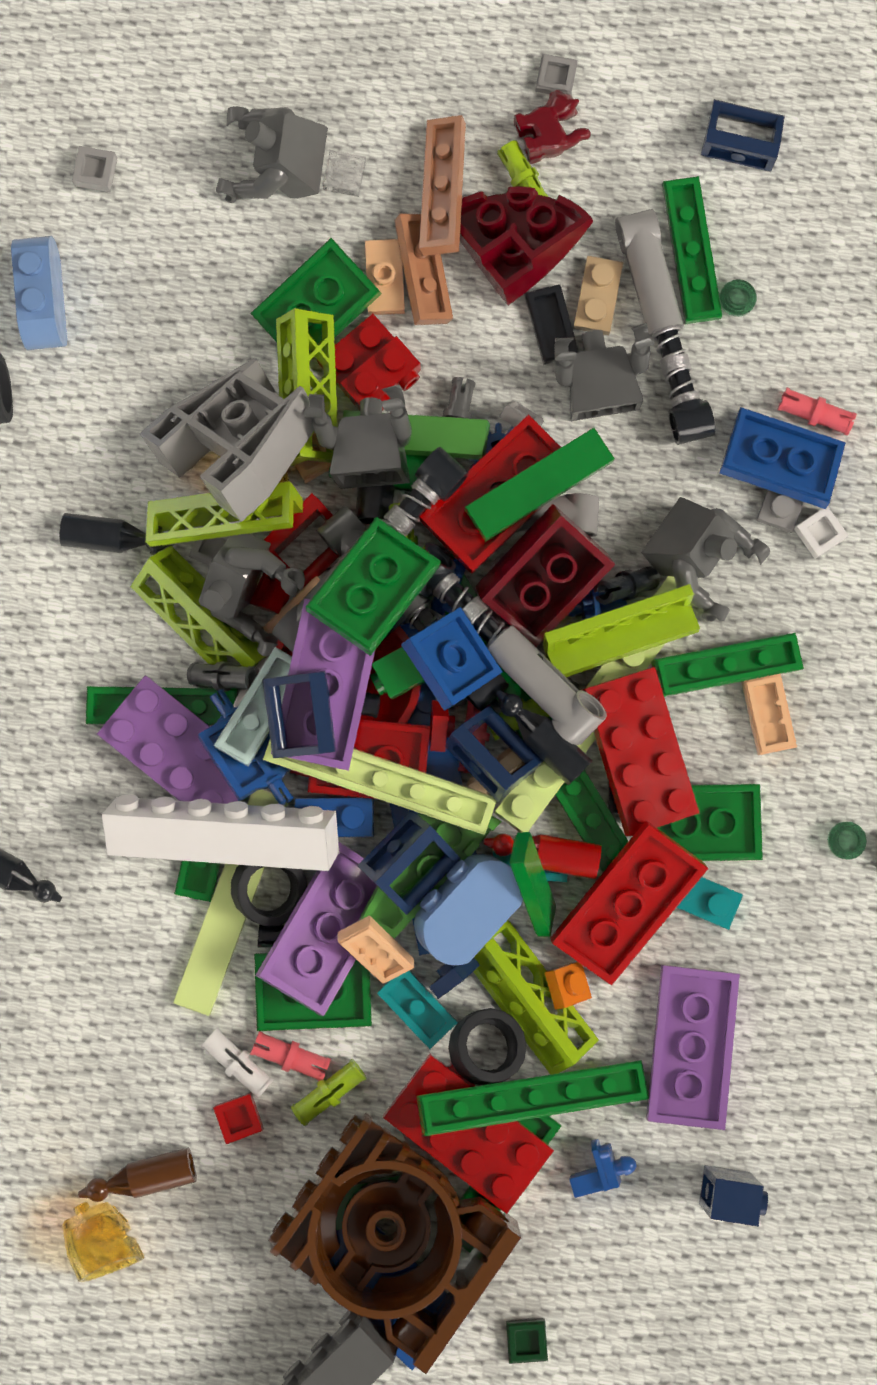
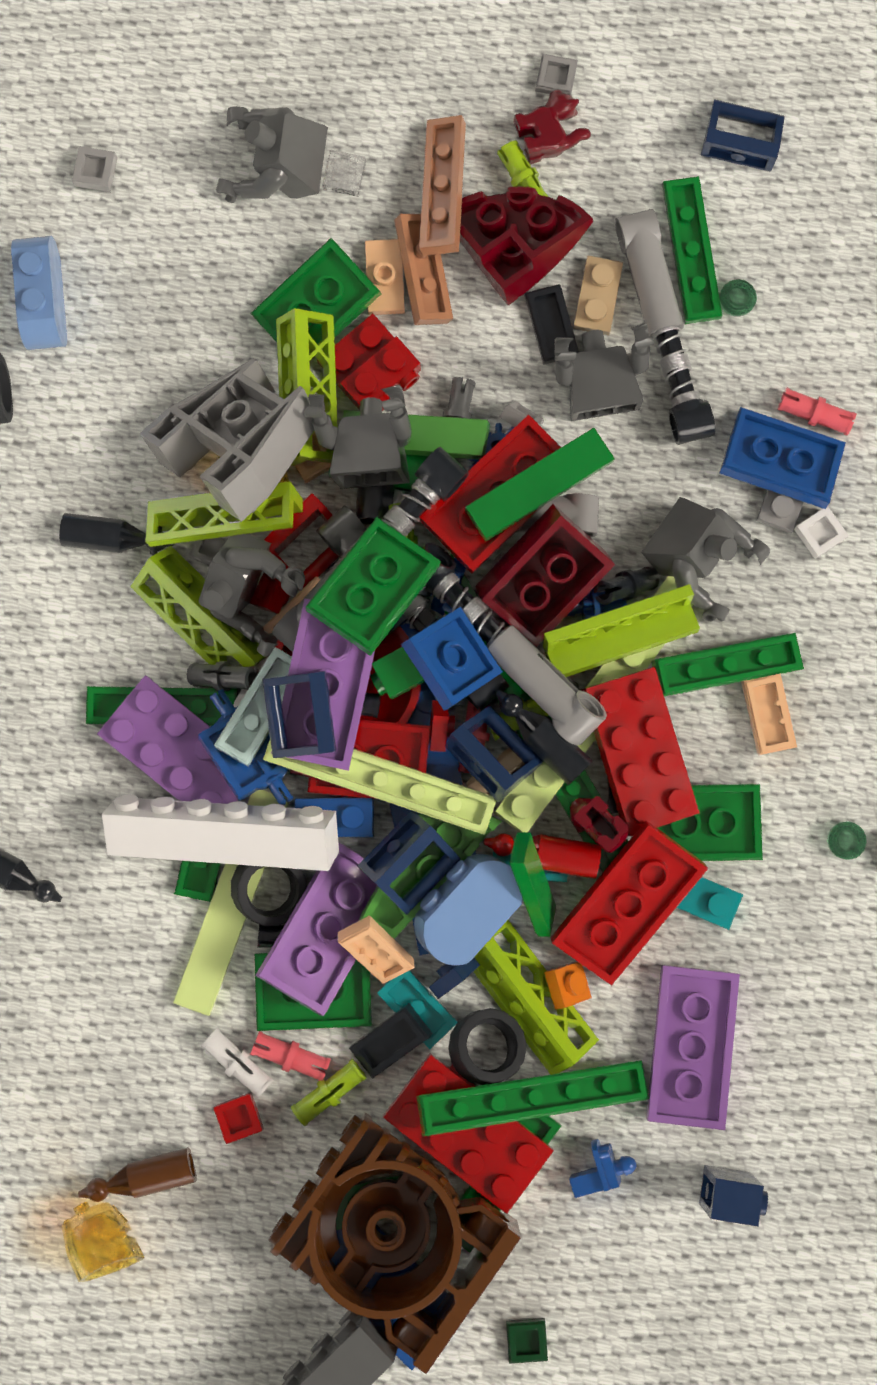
(390, 1040): none -> black tile
(602, 827): none -> dark red animal

